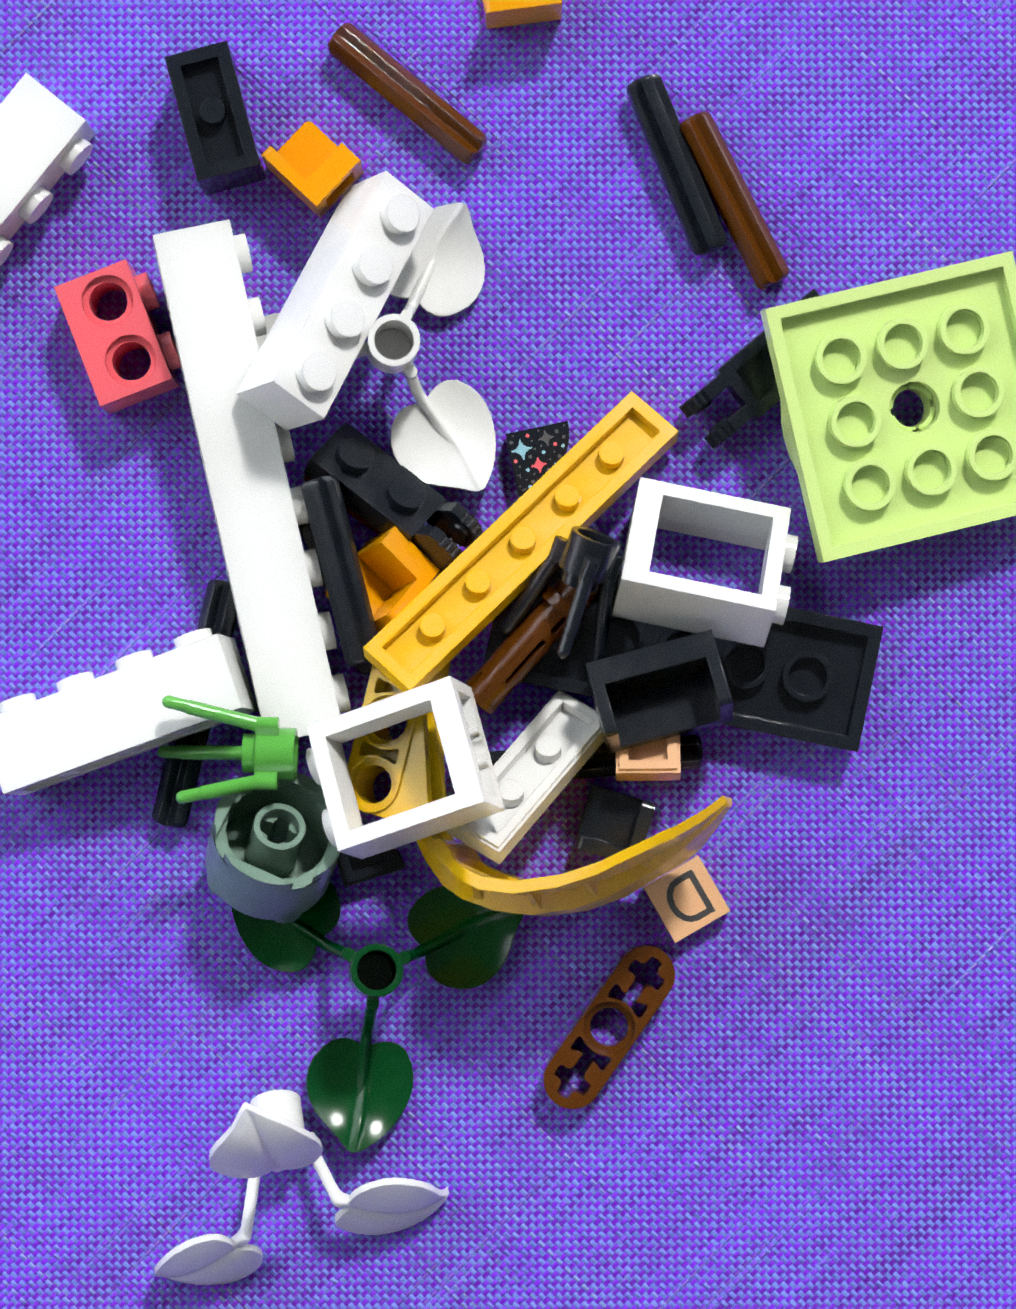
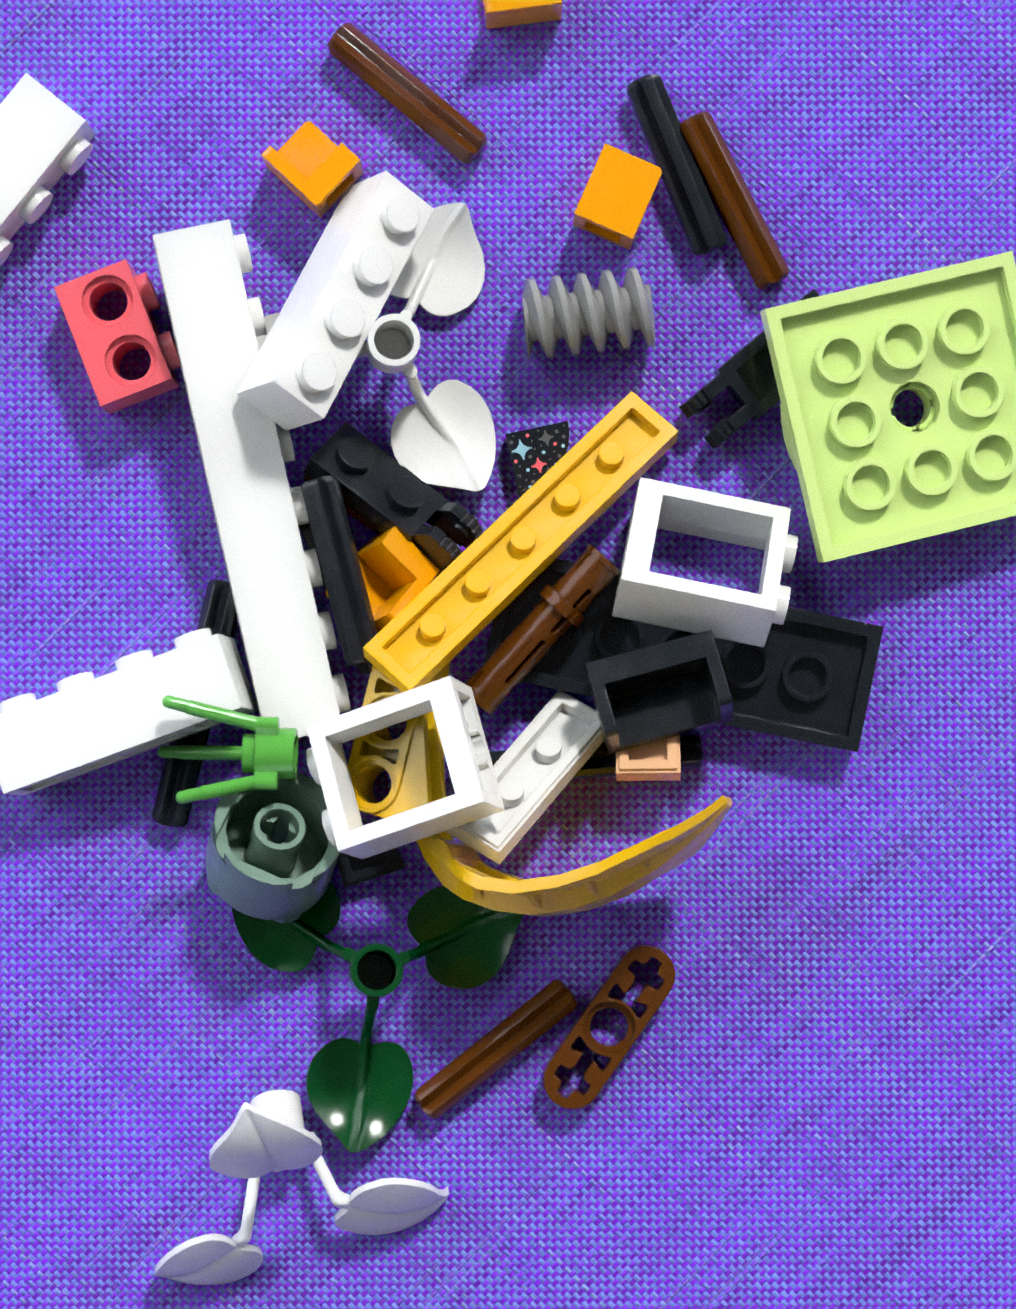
(214, 118): black panel -> none
(495, 1049): none -> reddish brown axle
(586, 561): black plant -> none
(588, 312): none -> light grey piece
(612, 822): black panel -> none
(617, 196): none -> light orange panel
(686, 898): light nougat tile -> none

